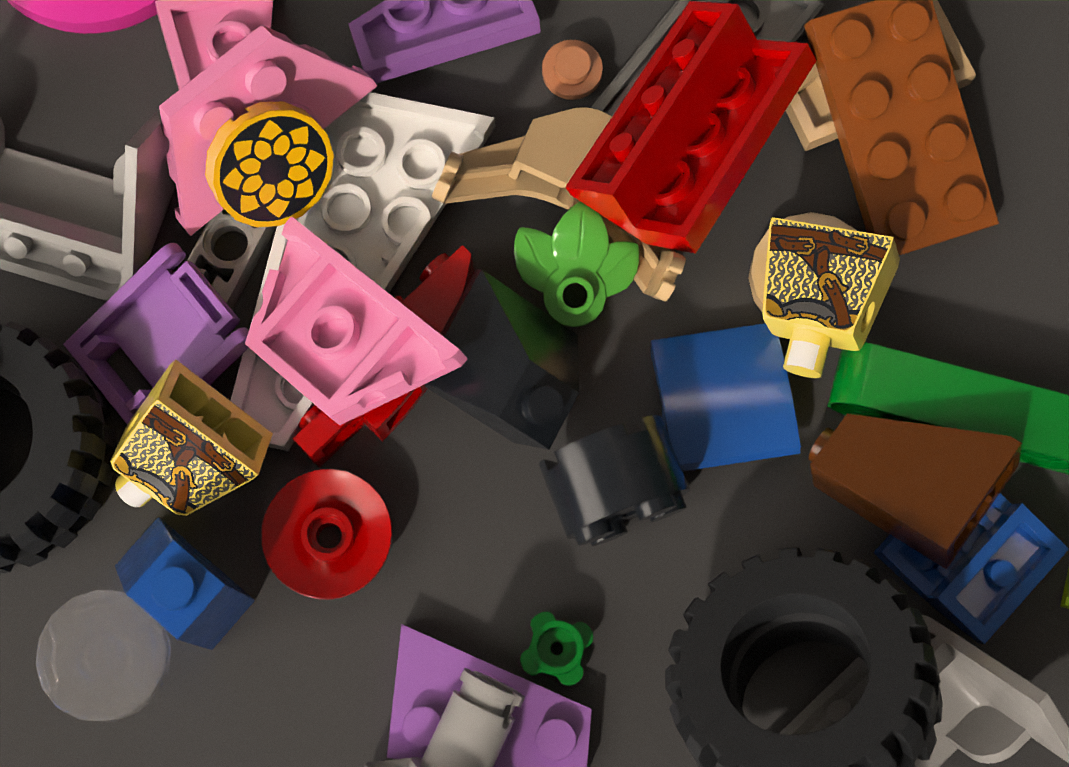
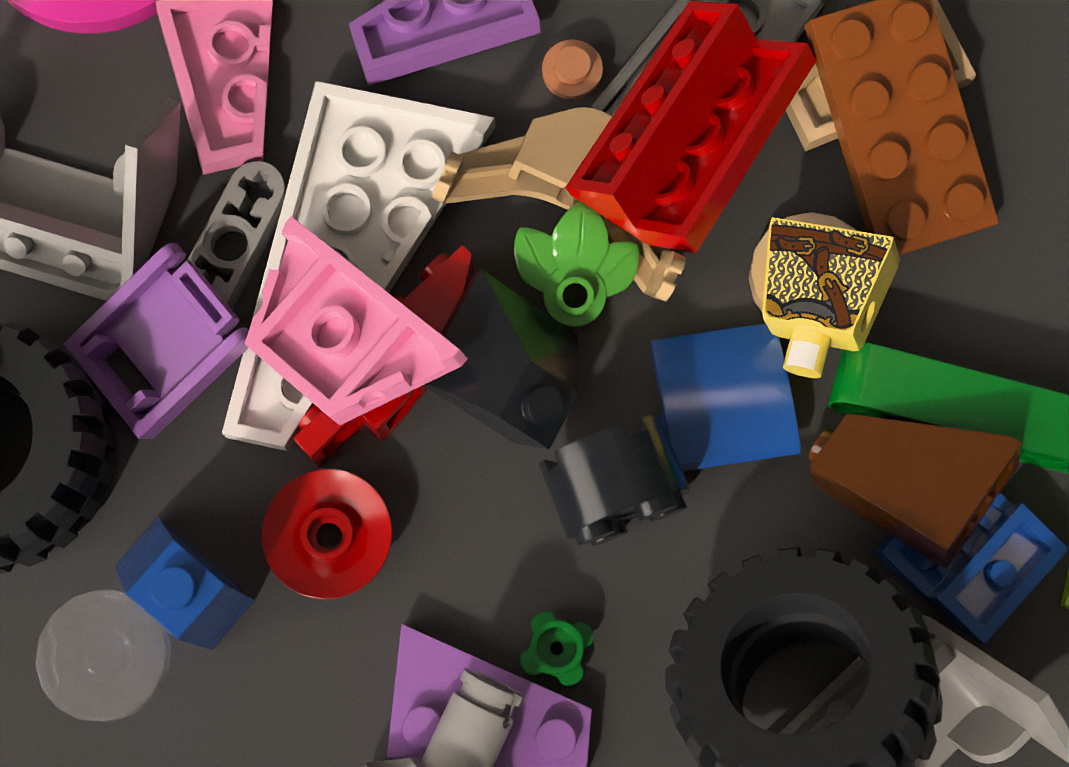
(187, 445): torso -> none
(256, 70): bright pink wing -> none
(269, 164): yellow tile -> none

